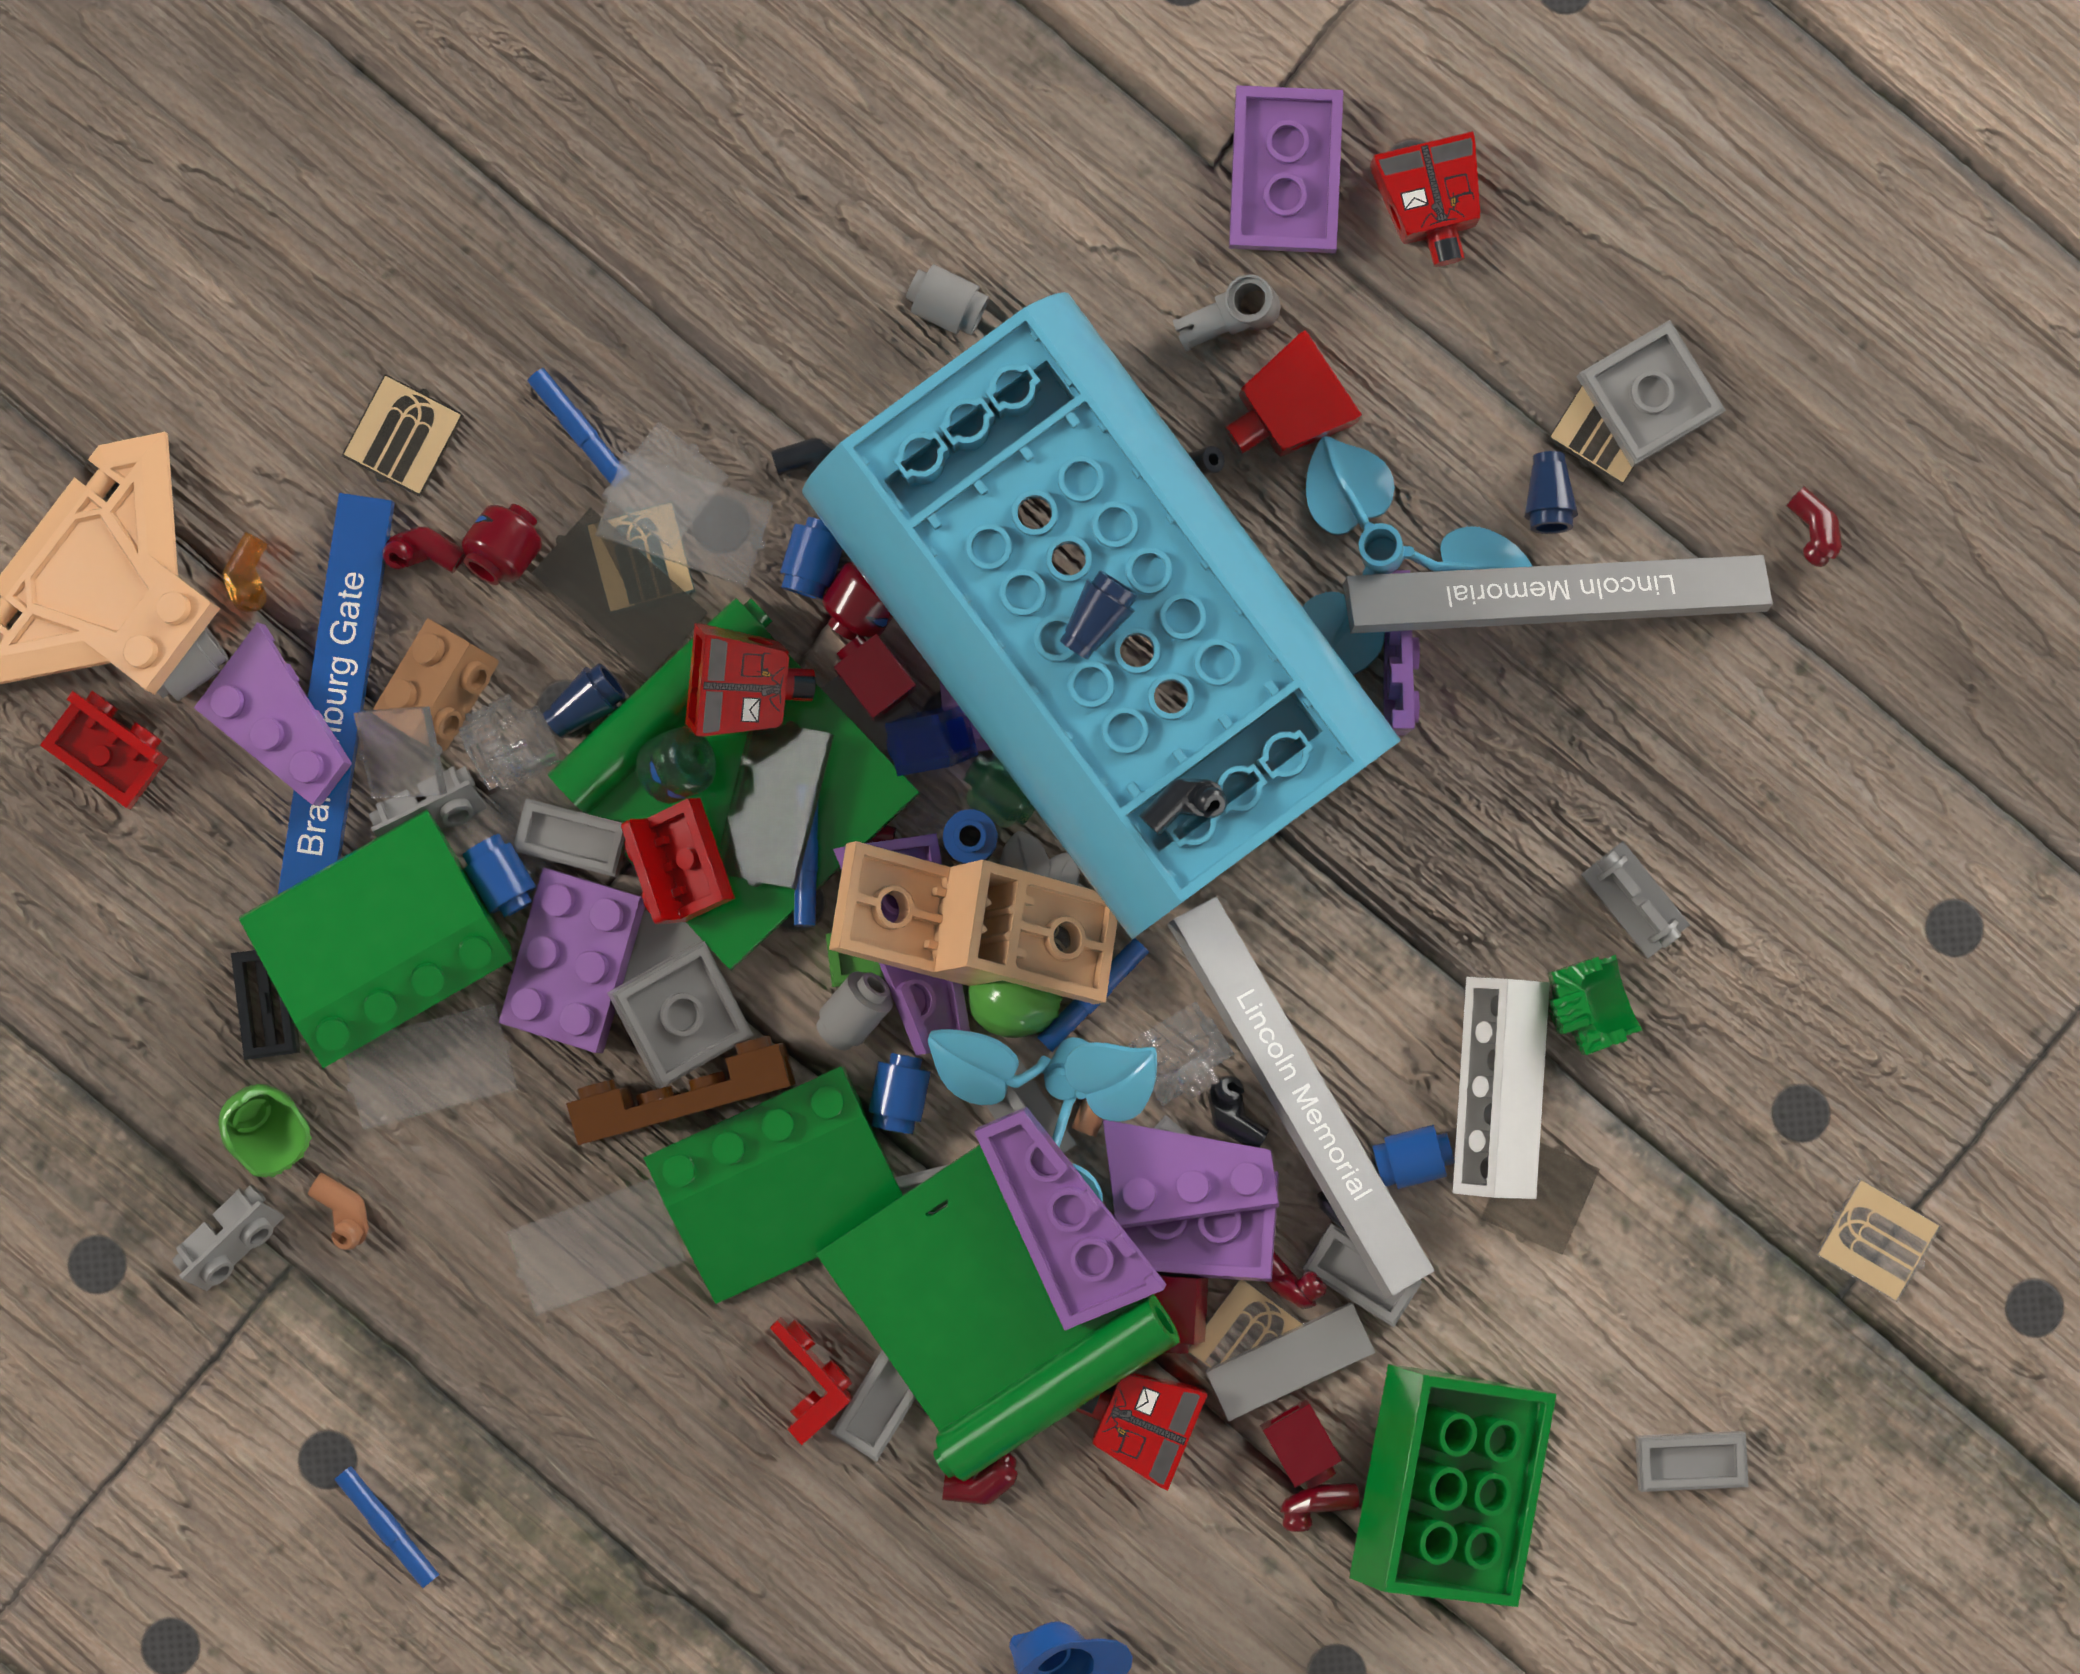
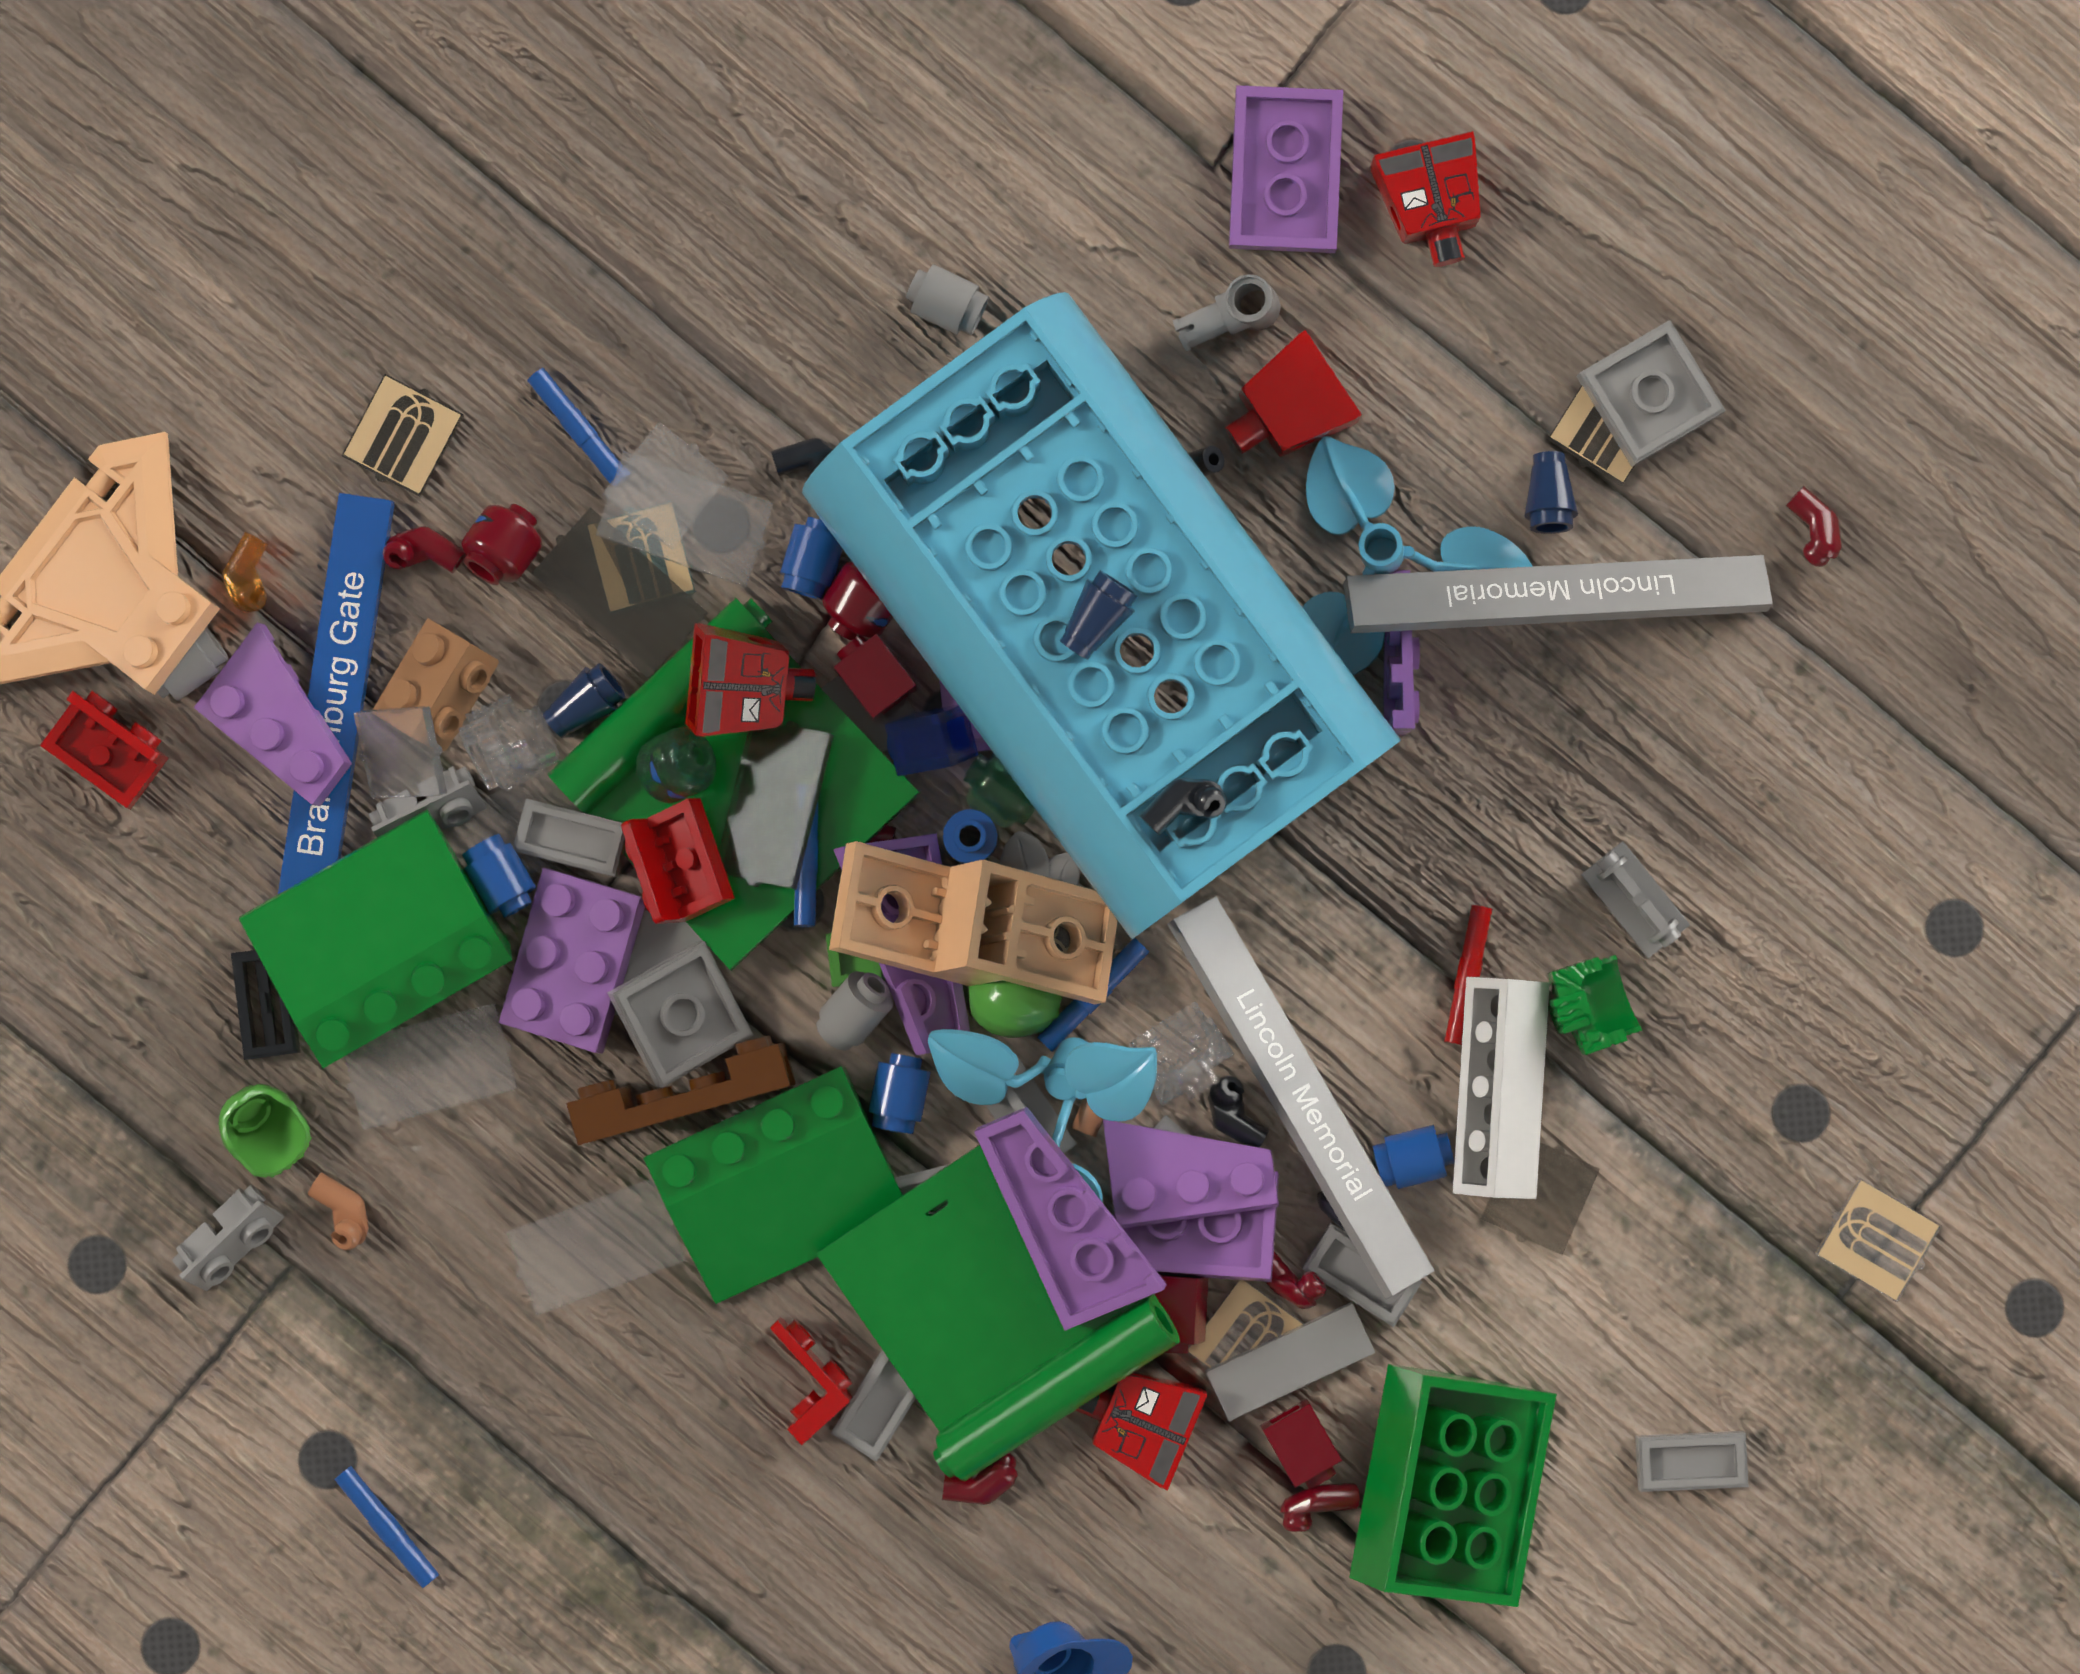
(1469, 966): none -> red piece

